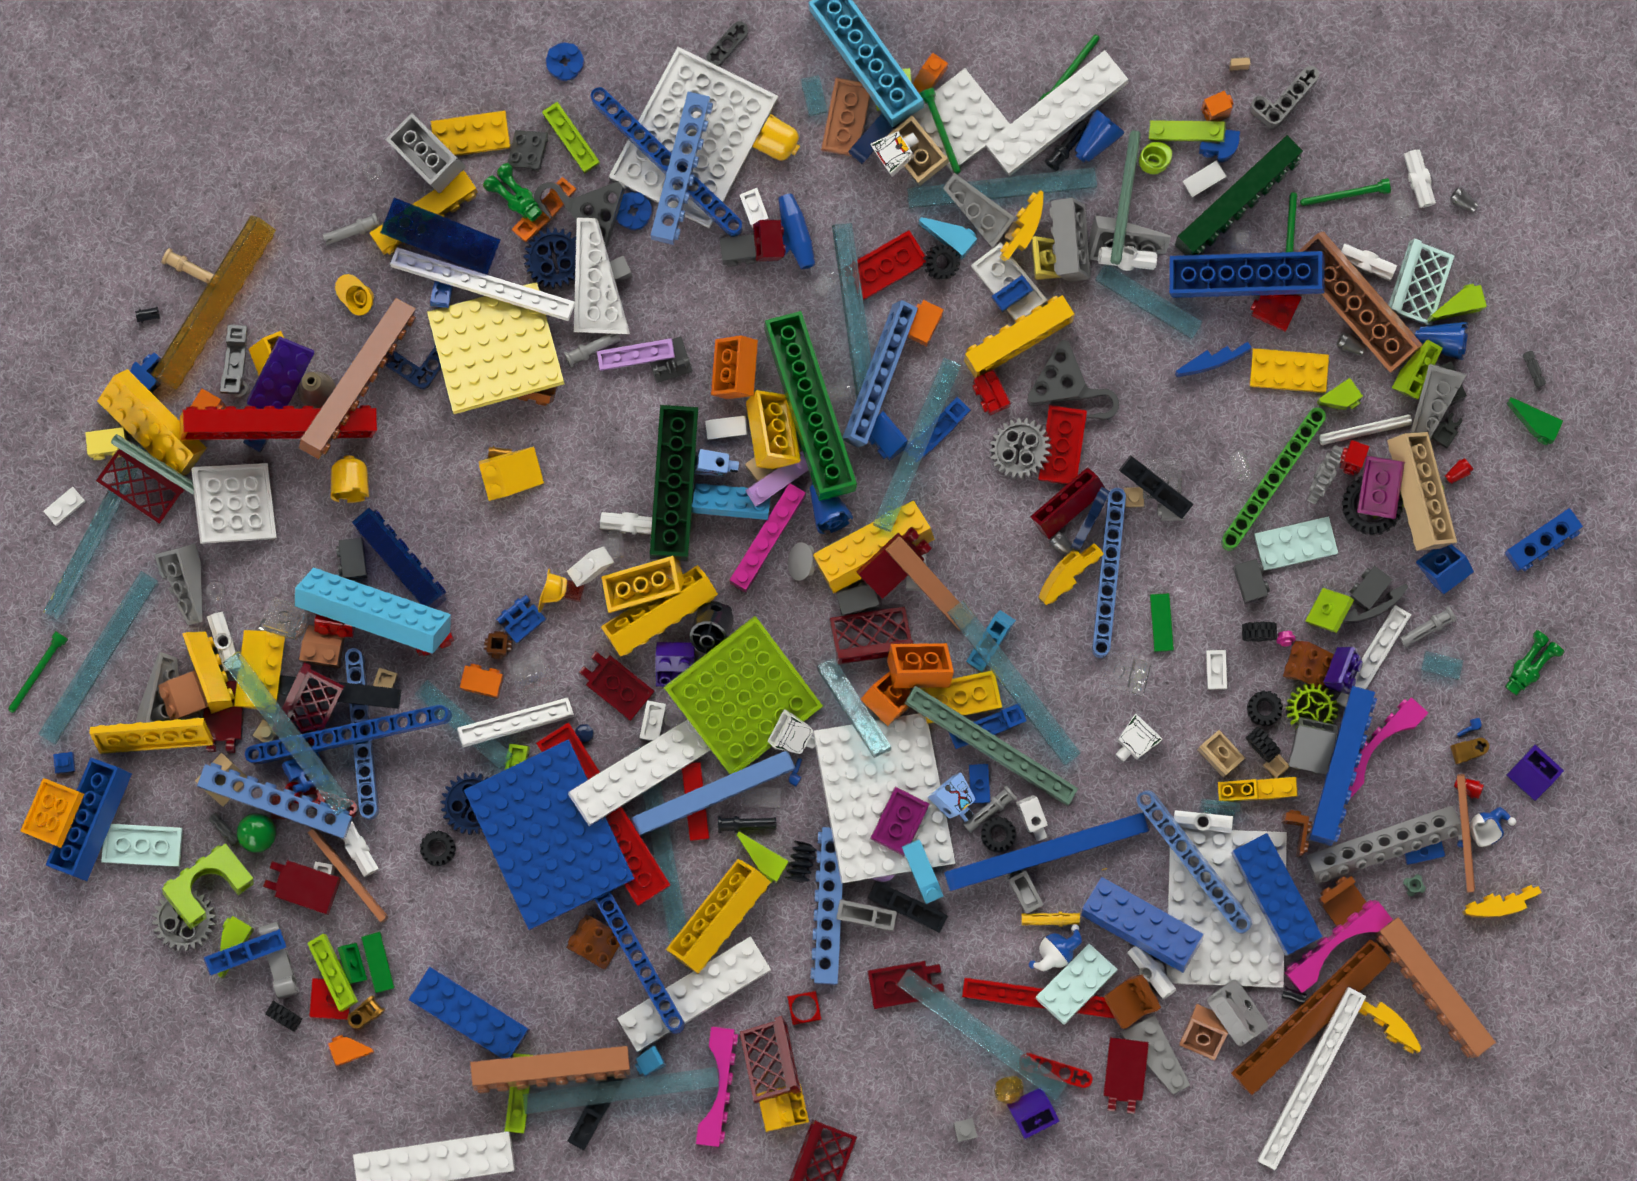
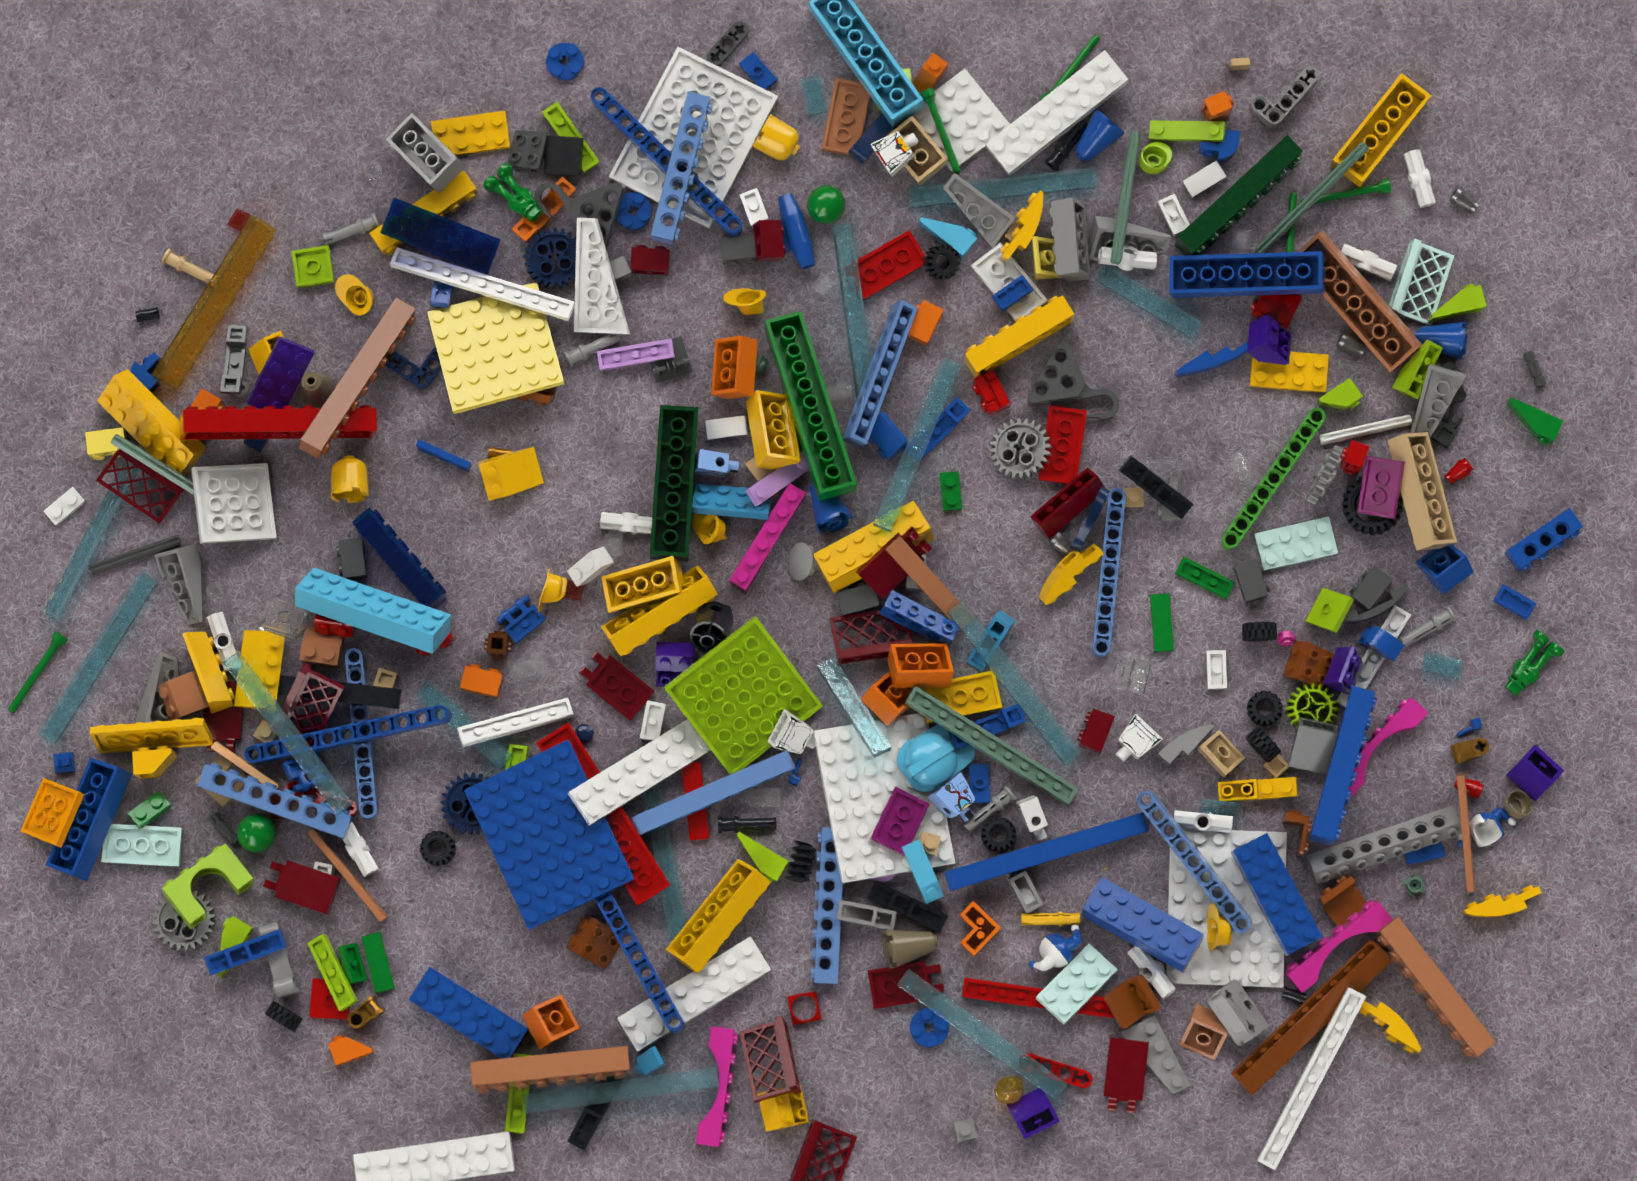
(134, 555): none -> dark grey axle
(149, 810): none -> green plate
(152, 763): none -> yellow slope
(238, 219): none -> clear red slope
(242, 763): none -> light nougat tile
(312, 266): none -> lime plate
(443, 455): none -> blue tile
(550, 1021): none -> orange brick
(563, 155): none -> black tile
(650, 260): none -> dark red brick
(709, 528): none -> yellow piece
(747, 300): none -> yellow piece
(758, 71): none -> blue plate
(761, 364): none -> sand green plate
(826, 204): none -> green piece
(907, 946): none -> dark tan cone
(918, 1030): none -> blue plate
(919, 618): none -> blue brick
(930, 843): none -> tan plate
(932, 759): none -> medium azure piece
(950, 491): none -> green plate
(982, 927): none -> orange brick
(1096, 730): none -> dark red brick
(1173, 214): none -> white plate
(1185, 743): none -> light grey slope
(1204, 578): none -> green tile
(1218, 928): none -> yellow piece
(1269, 341): none -> dark purple slope
(1313, 197): none -> sand green axle
(1381, 642): none -> blue brick
(1383, 127): none -> yellow brick
(1514, 602): none -> blue plate
(1518, 804): none -> dark tan hair

